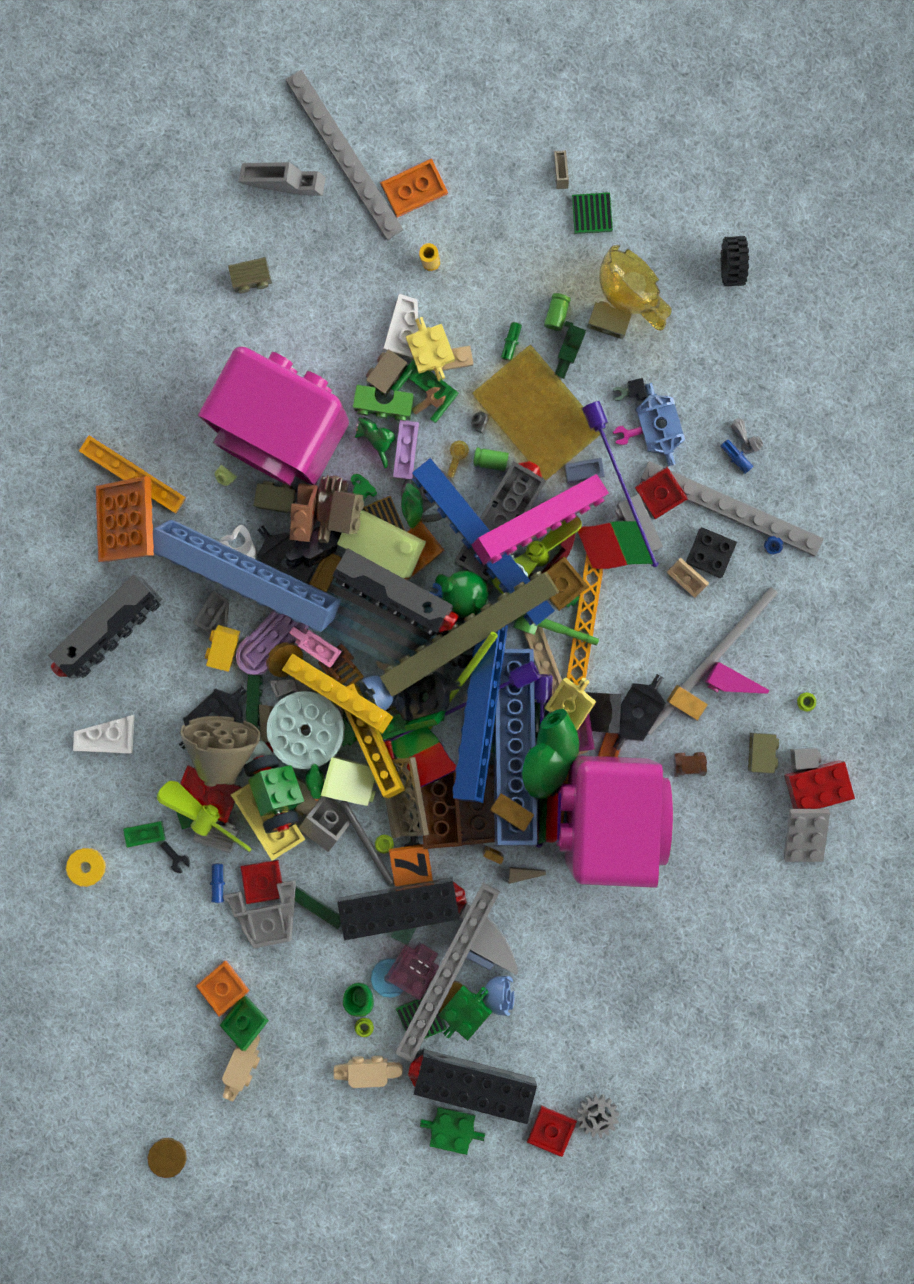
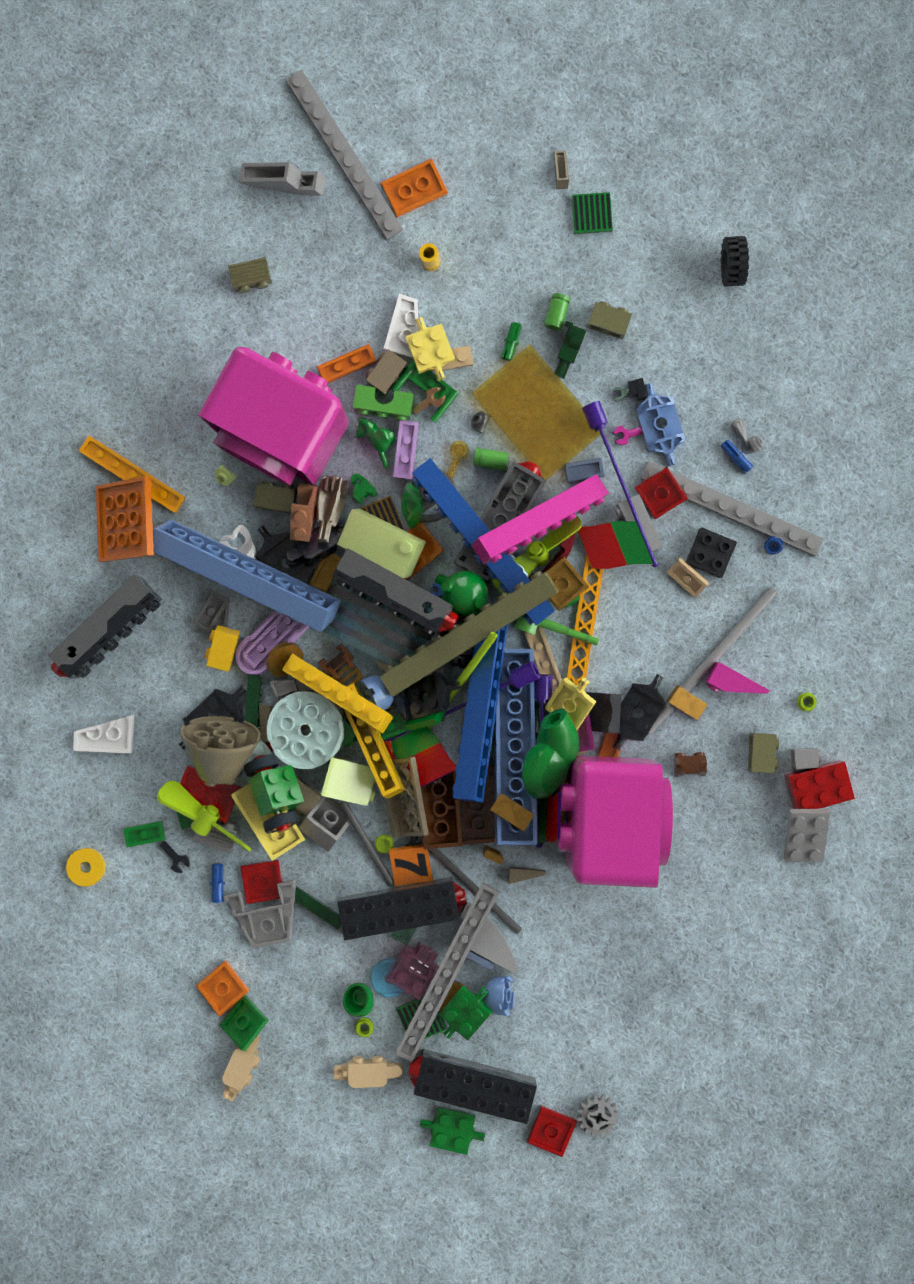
(167, 1157): pearl gold tile -> none
(315, 781): green animal -> none
(316, 646): bright pink hinge -> none
(345, 512): dark tan brick -> none
(347, 364): none -> orange tile
(473, 887): none -> dark grey piece
(632, 286): clear yellow windscreen -> none

